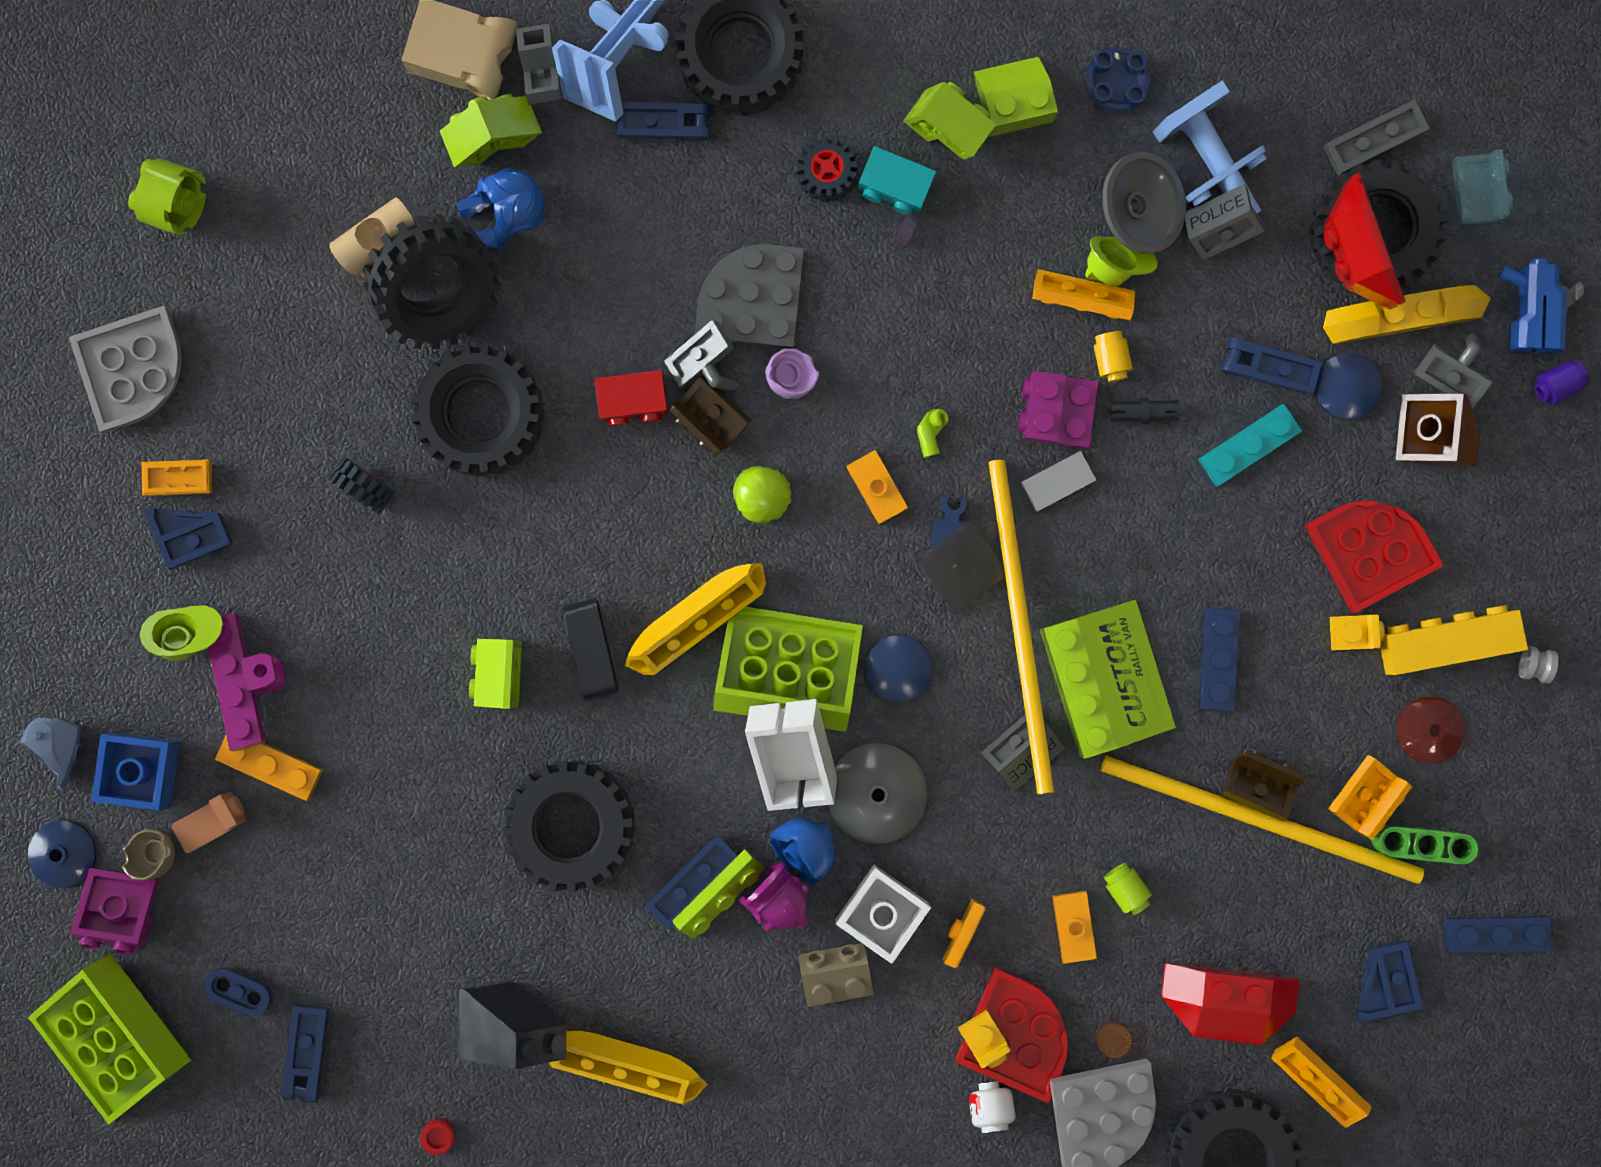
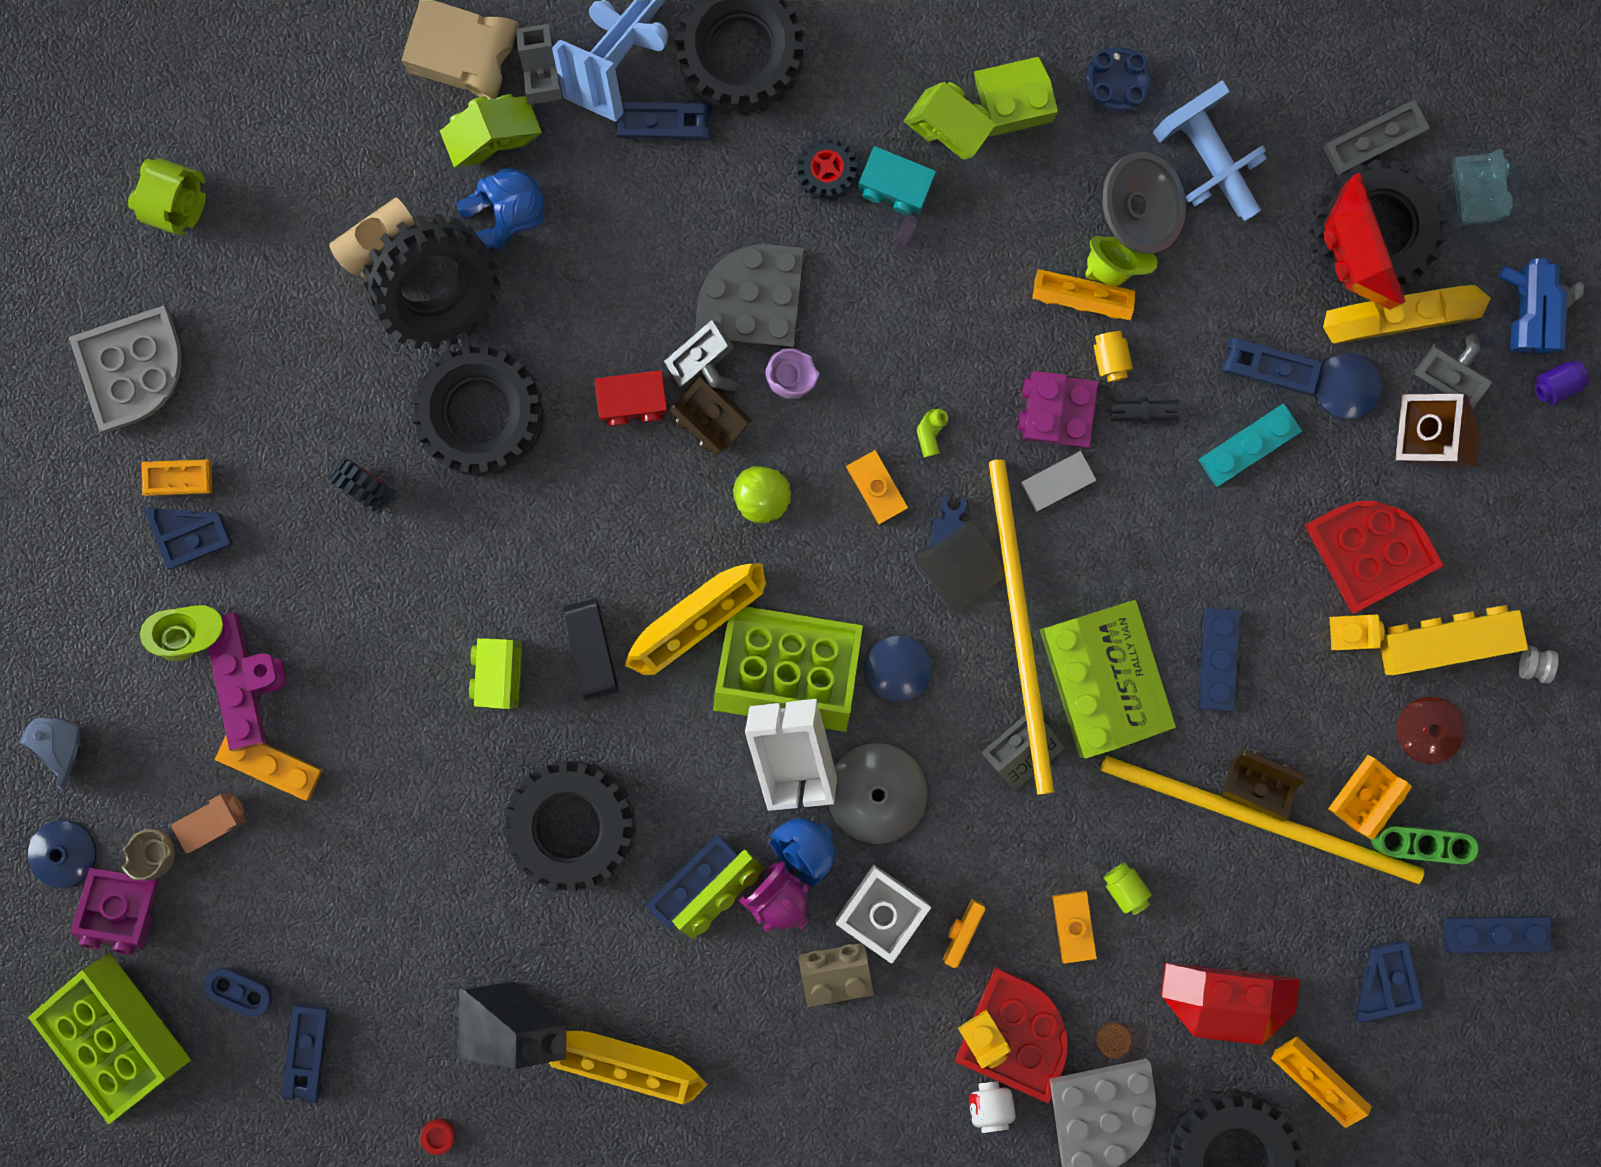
(135, 771): blue brick -> none
(1223, 222): dark grey panel -> none

